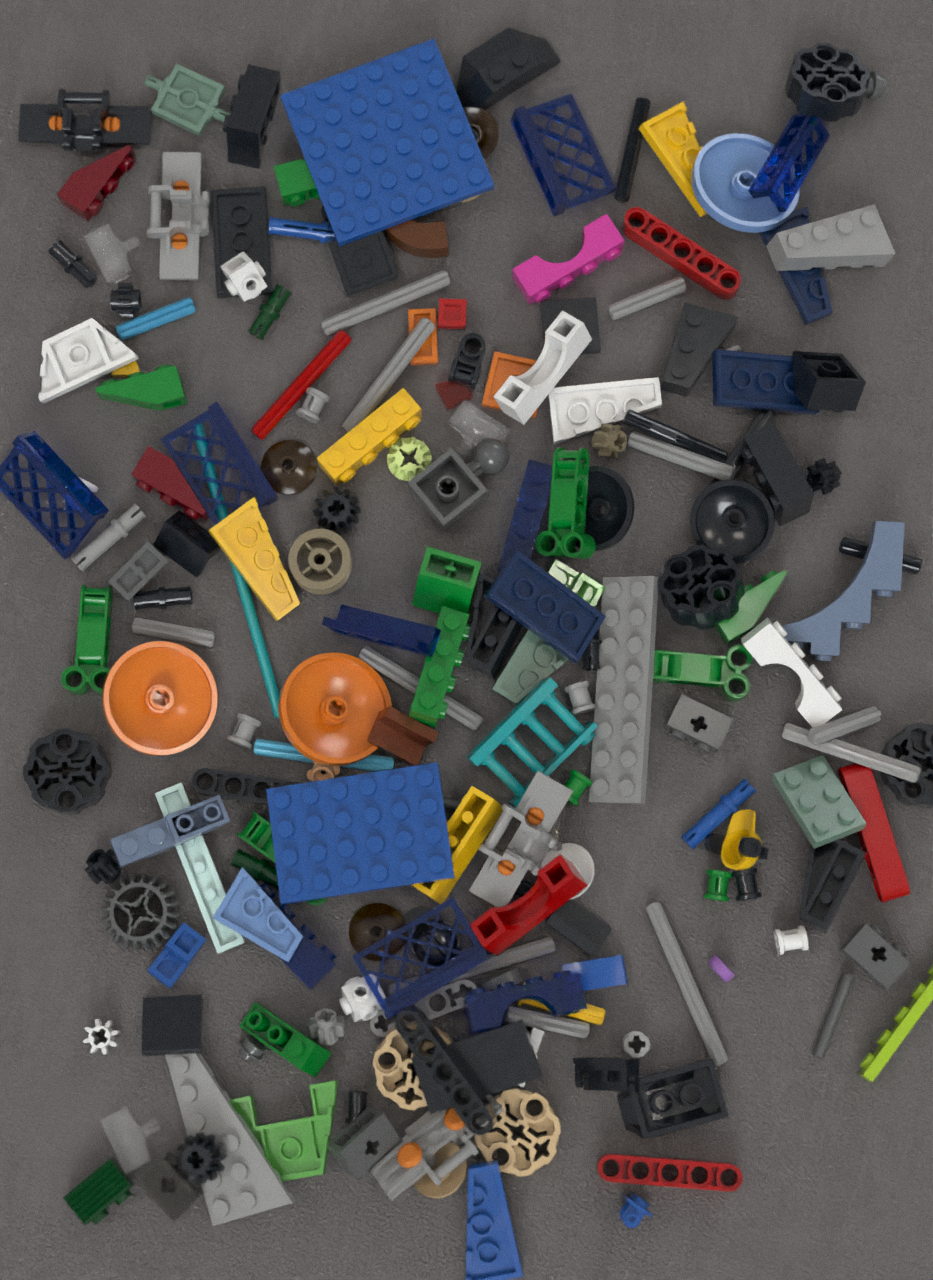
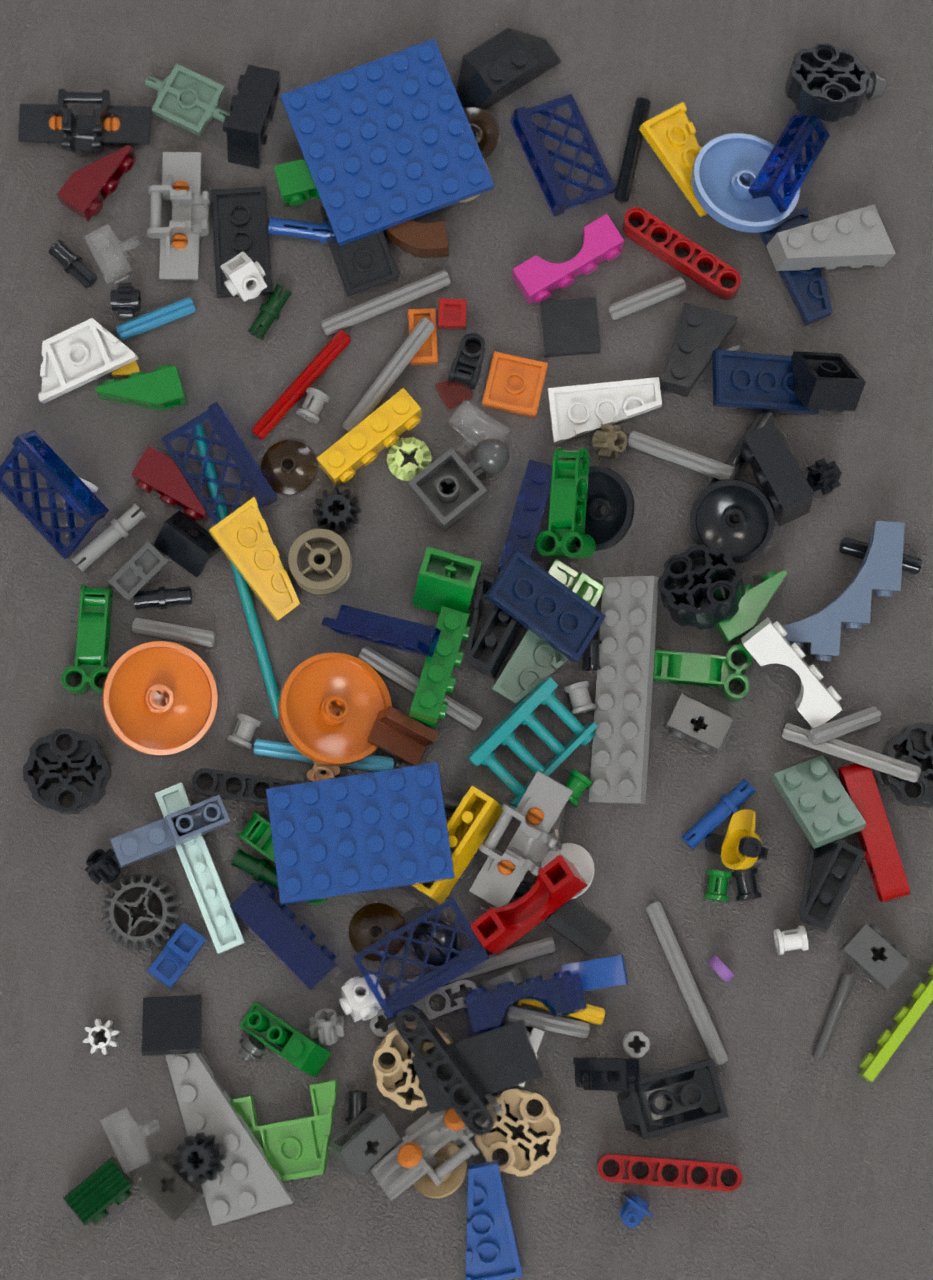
(257, 917): medium blue wing -> none
(562, 346): white arch -> none
(673, 436): black axle -> none

